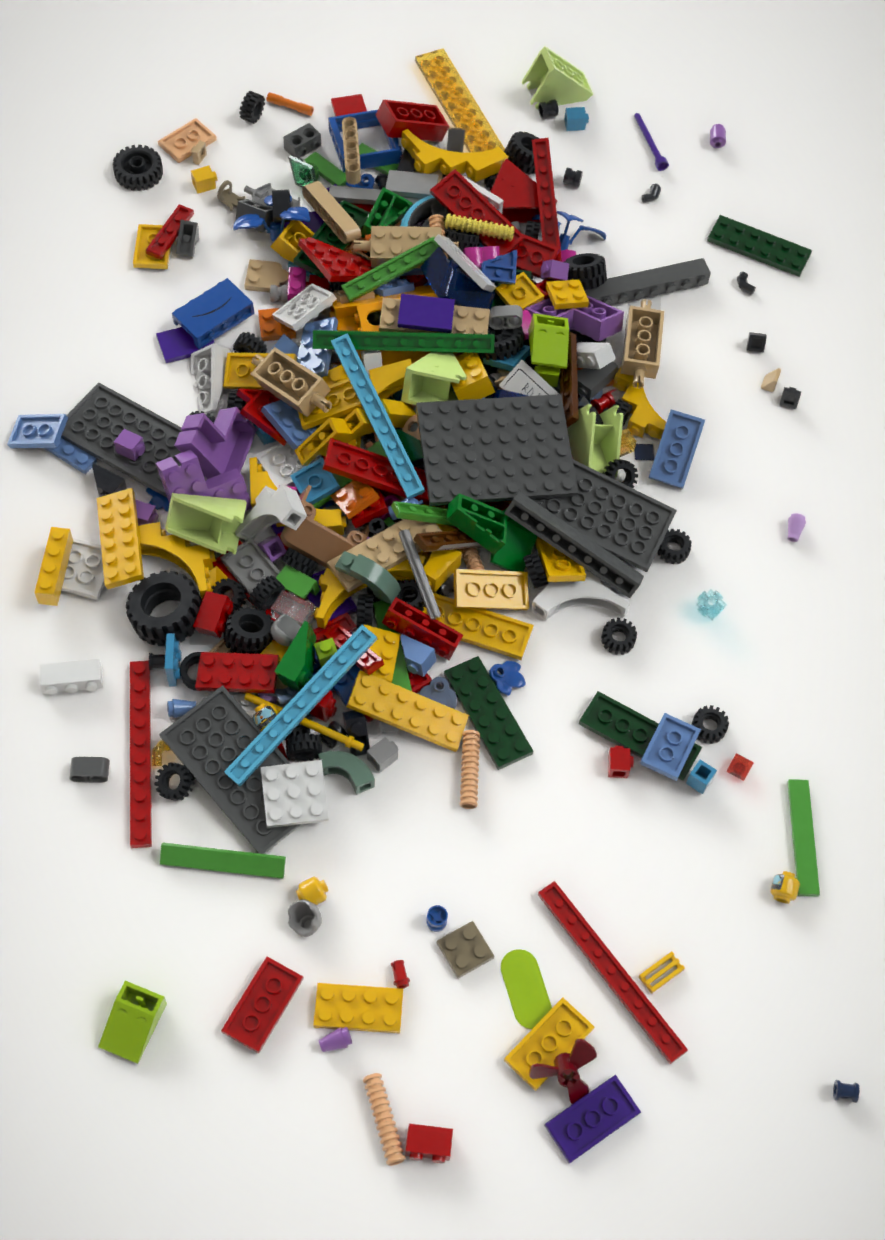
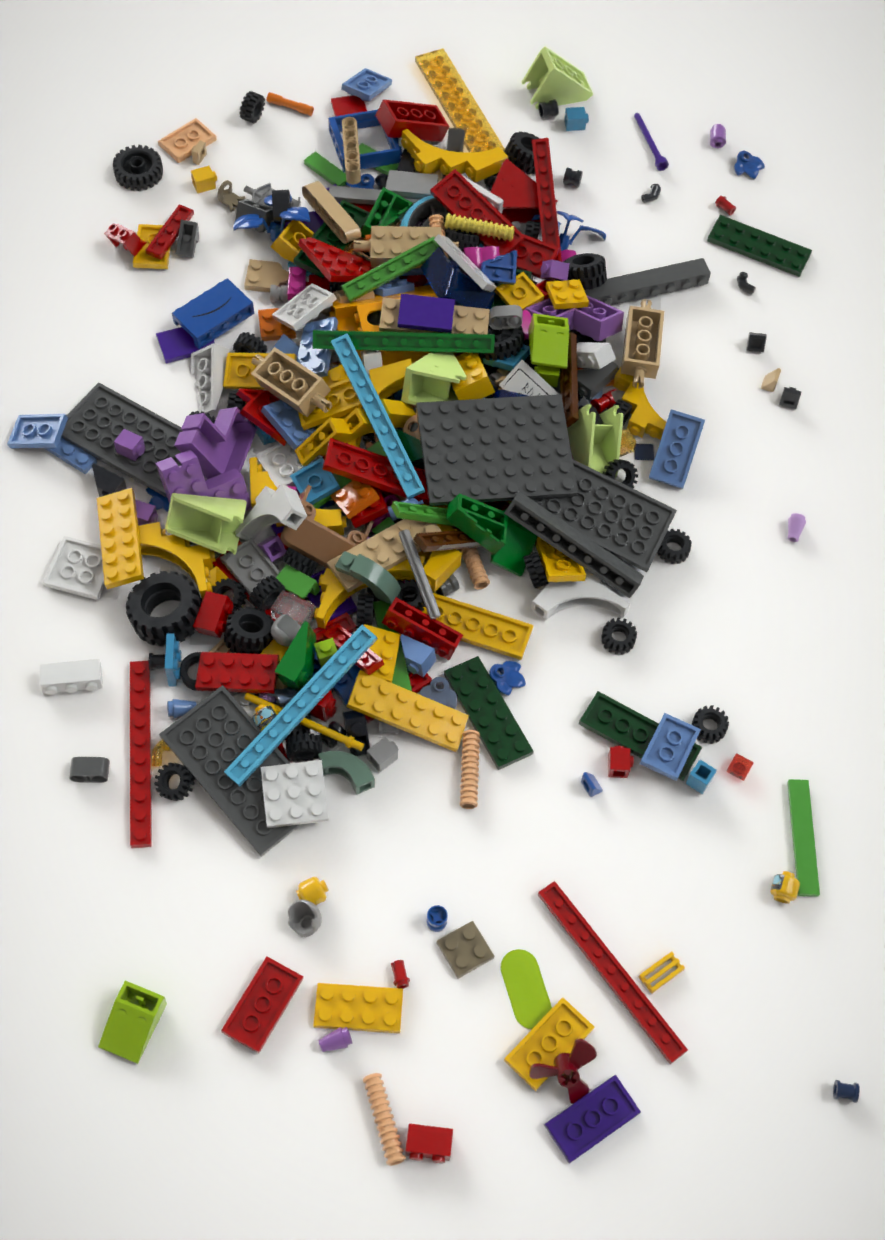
(54, 566): yellow brick -> none
(119, 234): none -> red window
(222, 860): bright green tile -> none
(302, 141): dark grey brick -> none
(303, 171): clear green slope -> none
(366, 84): none -> medium blue plate
(379, 526): black bush -> none
(491, 589): yellow plate -> none
(591, 784): none -> blue slope
(715, 598): clear light blue brick -> none
(724, 204): none -> red pin
(750, 165): none -> blue plate

